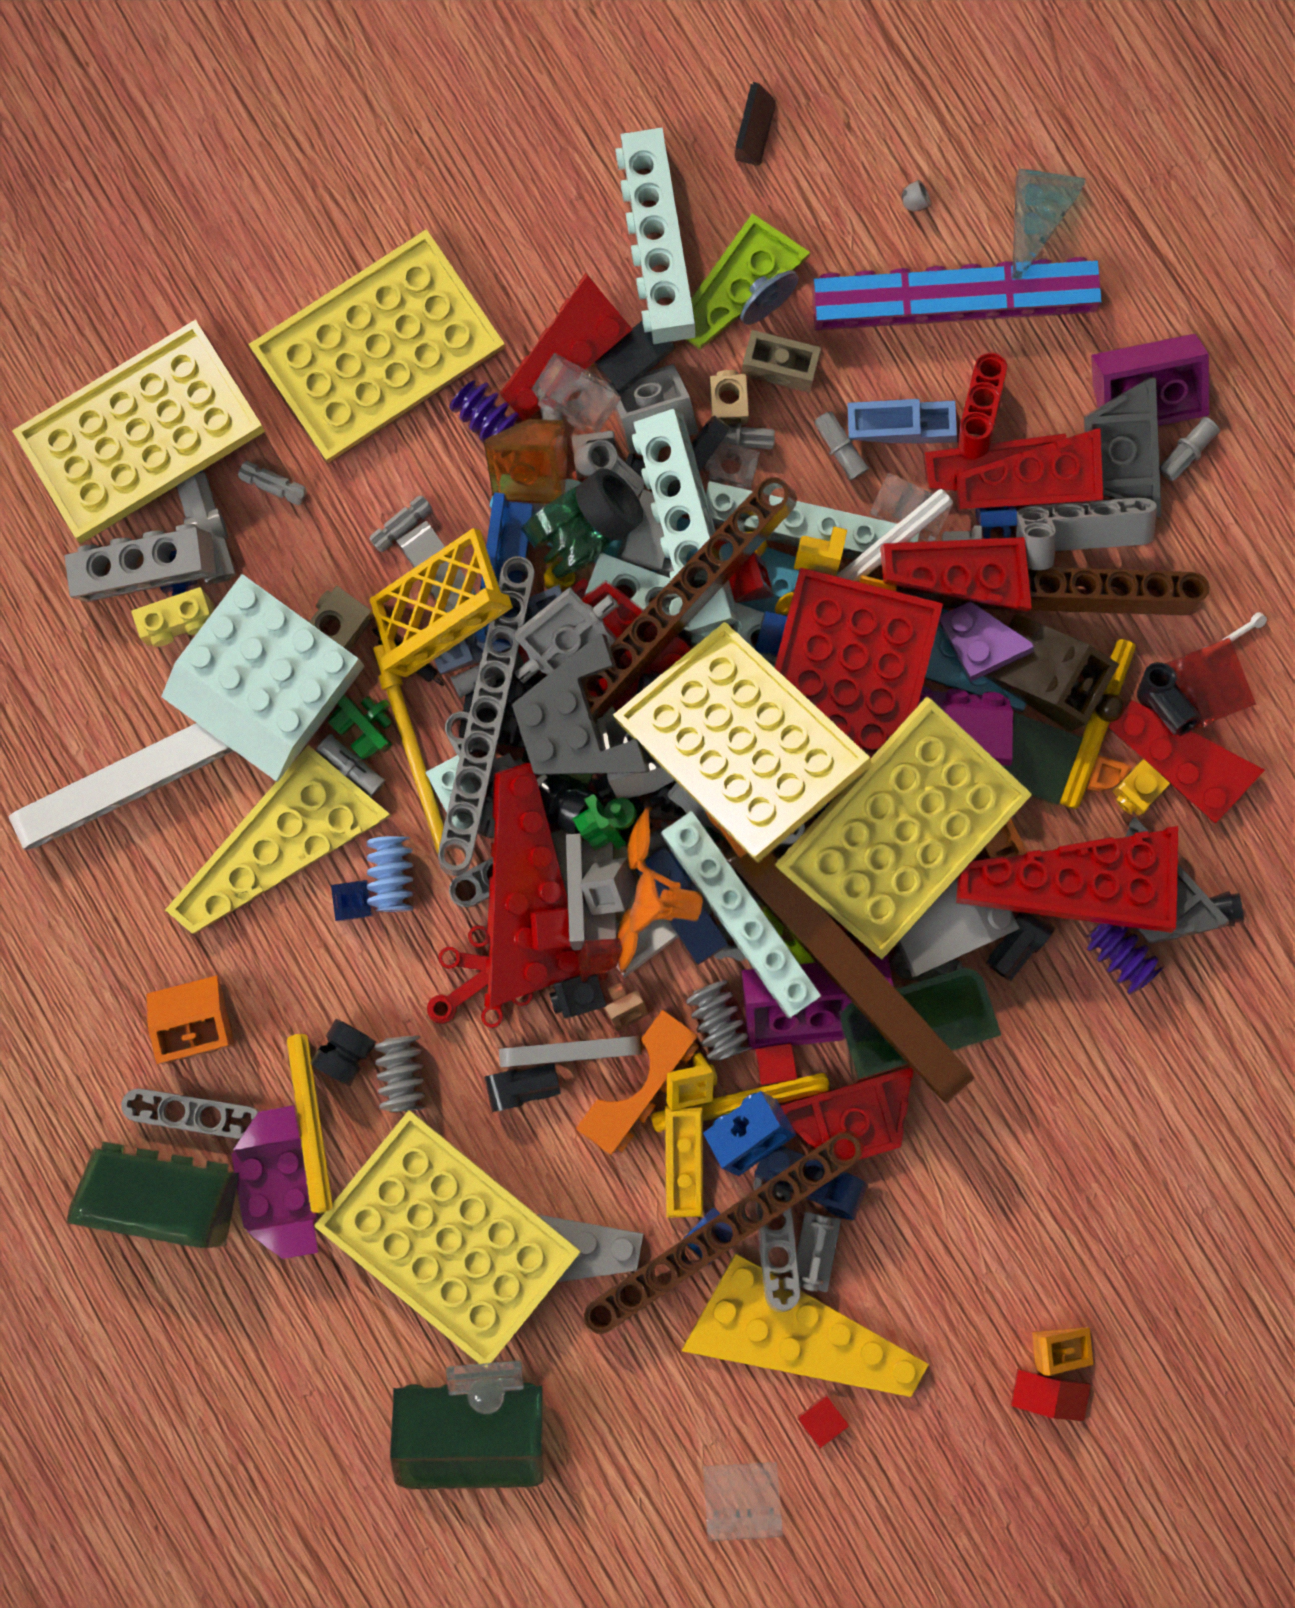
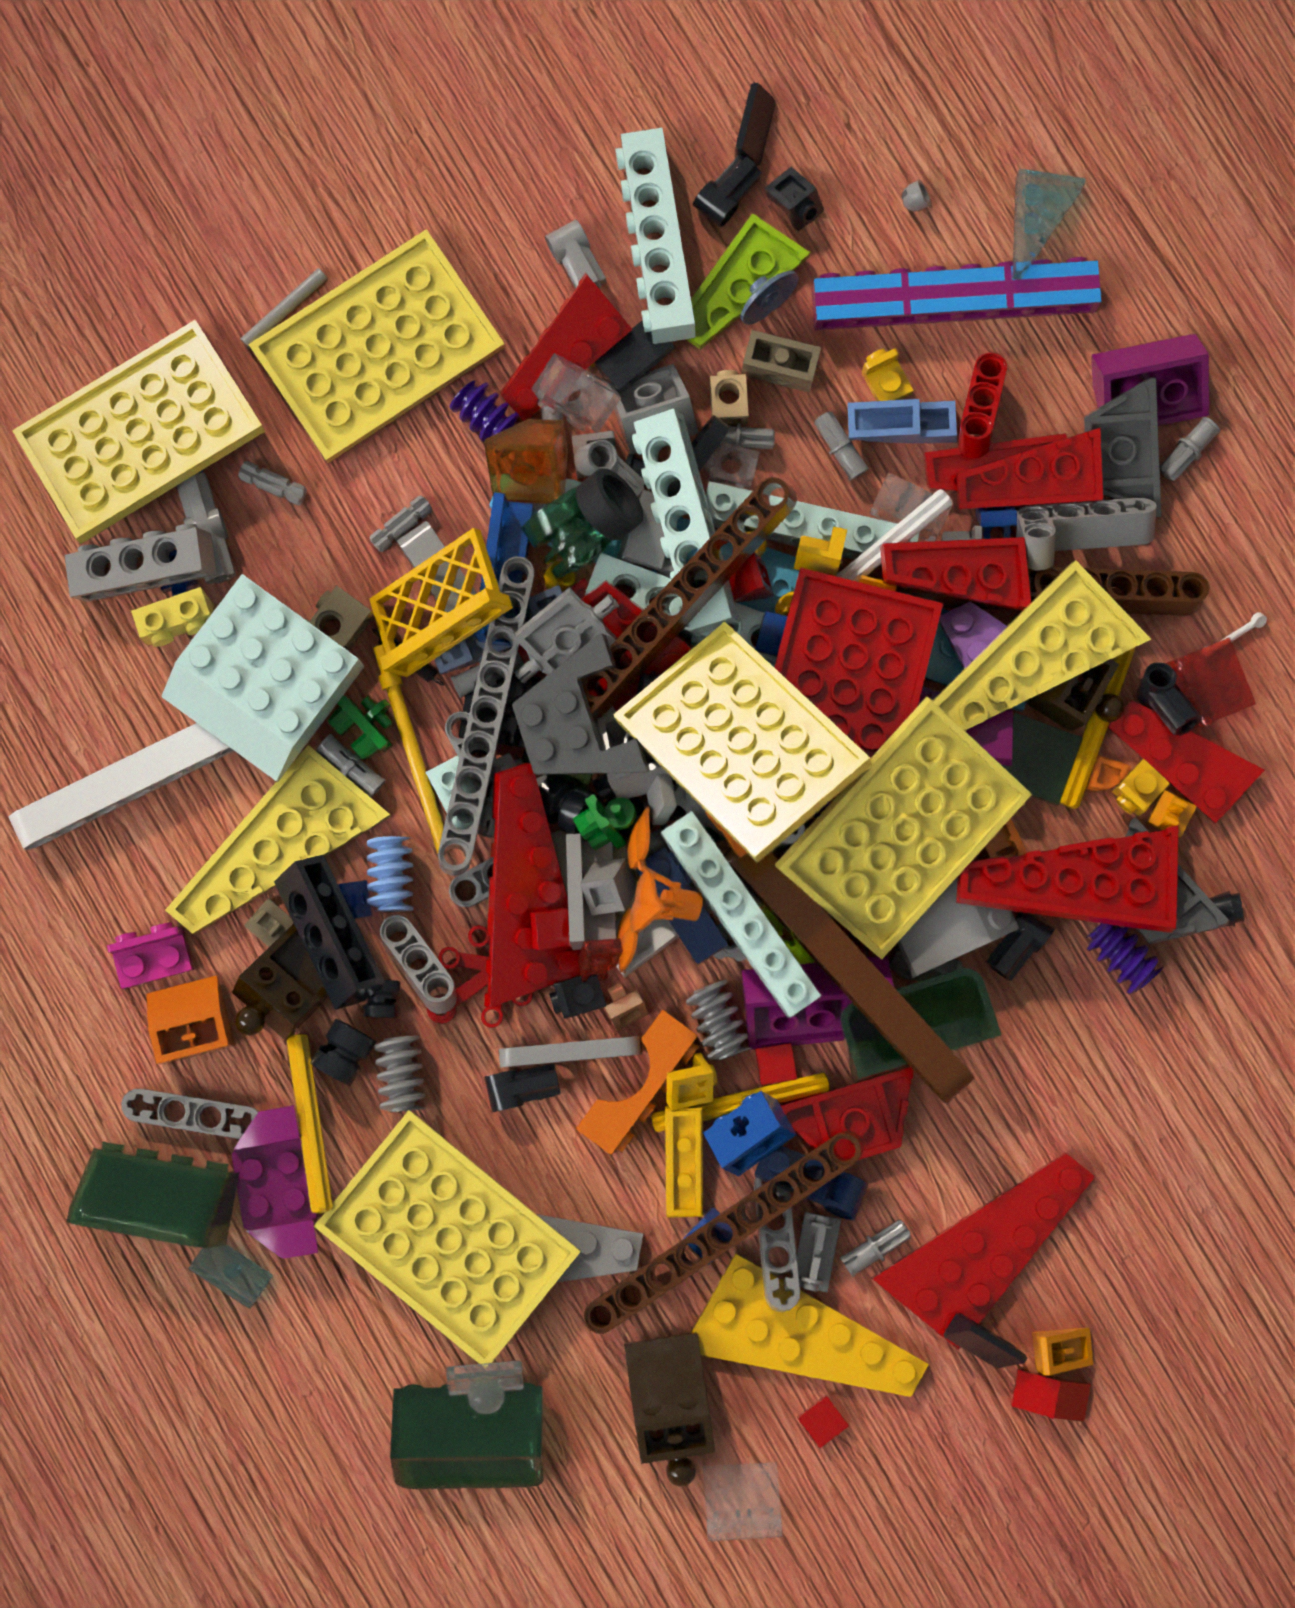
(151, 955): none -> dark pink bracket
(232, 1273): none -> clear light blue slope
(269, 922): none -> dark tan tile
(279, 988): none -> dark brown slope
(285, 307): none -> light grey bar
(329, 931): none -> black brick
(383, 1001): none -> black wheel
(414, 948): none -> light grey beam
(572, 250): none -> light grey piece
(661, 799): none -> light grey tile
(669, 1395): none -> dark brown slope
(721, 198): none -> black piece
(795, 197): none -> black bracket
(876, 1247): none -> light grey axle
(886, 376): none -> yellow bracket
(983, 1342): none -> black slope
(986, 1250): none -> red wing
(1049, 642): none -> light yellow wing
(1171, 812): none -> light orange tile

